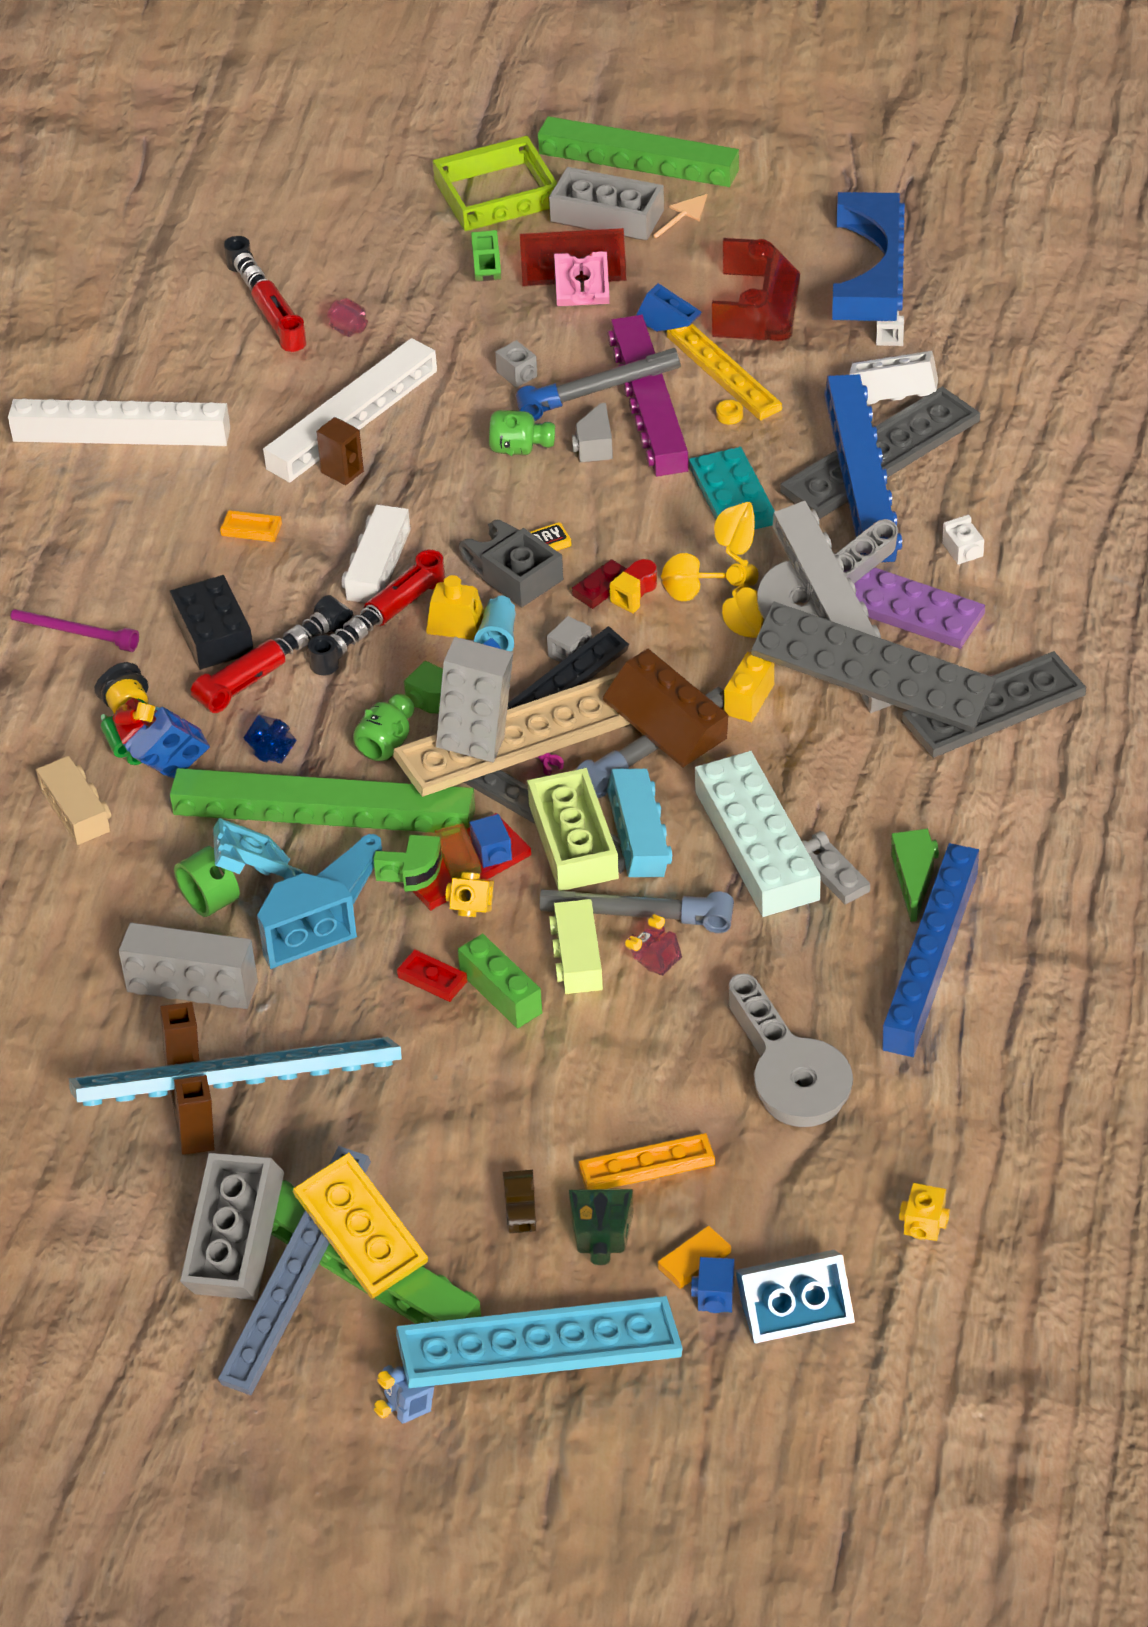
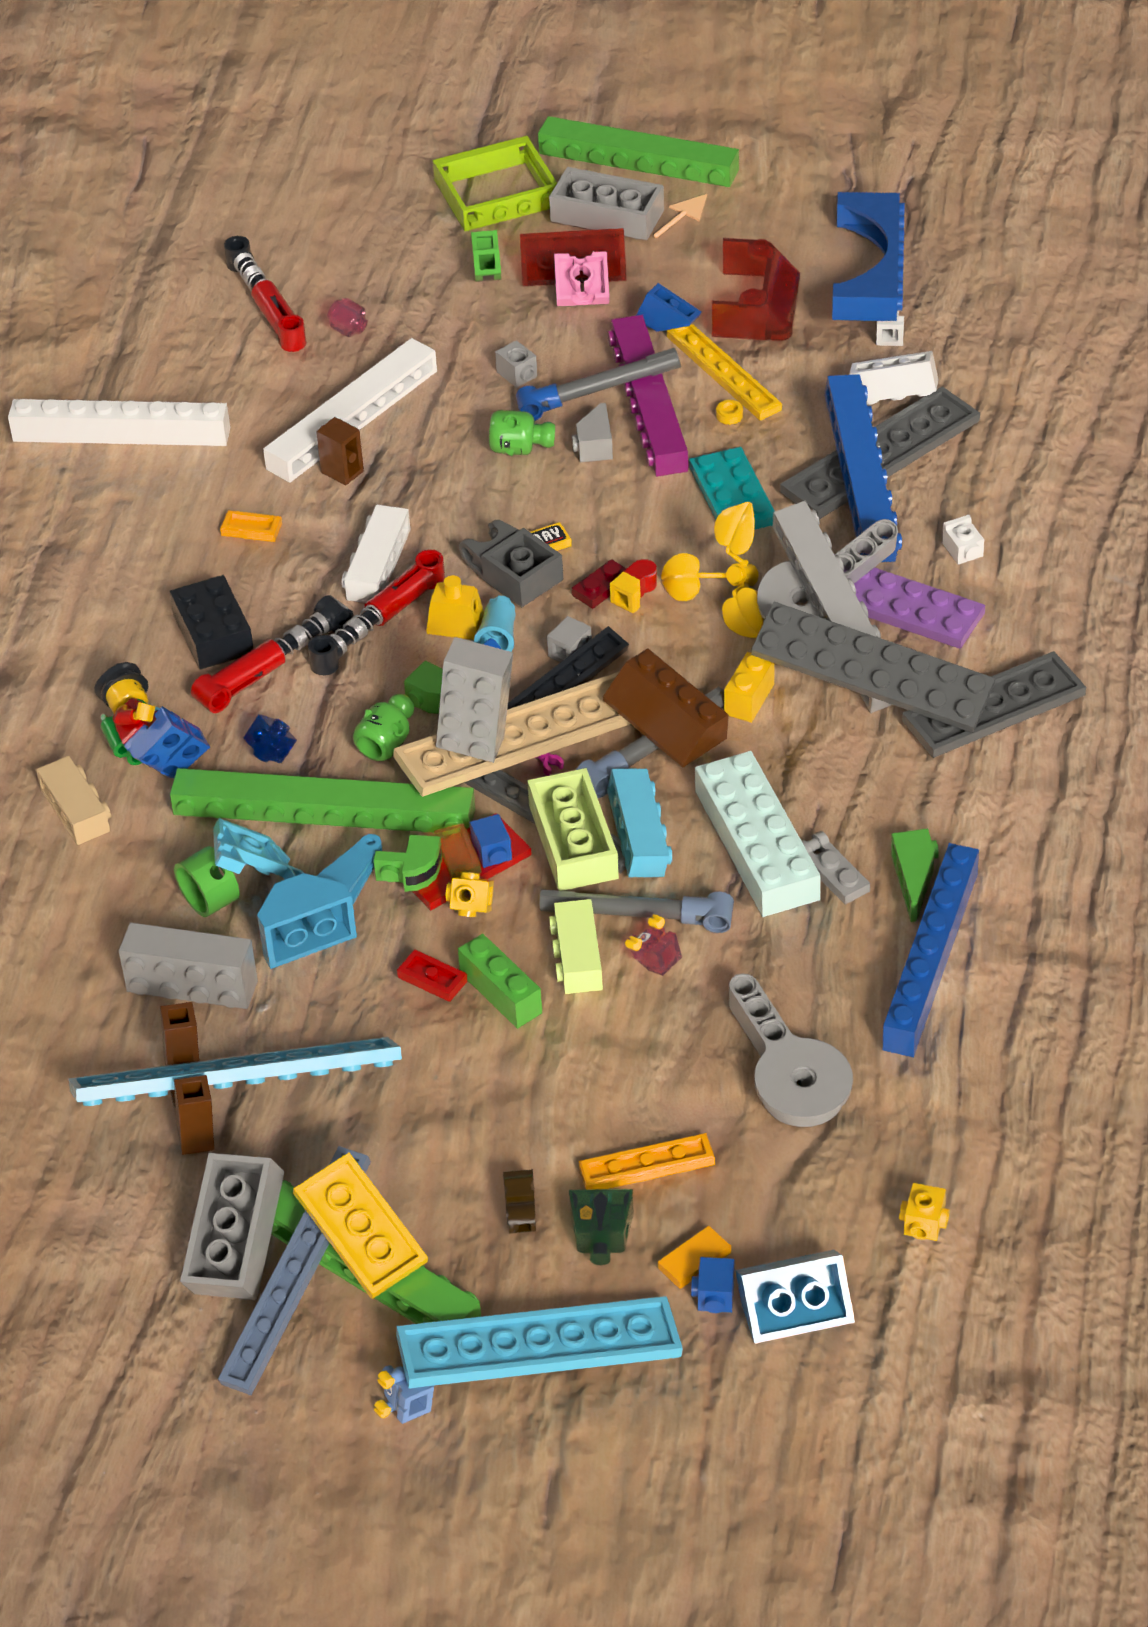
(125, 638): magenta piece -> none

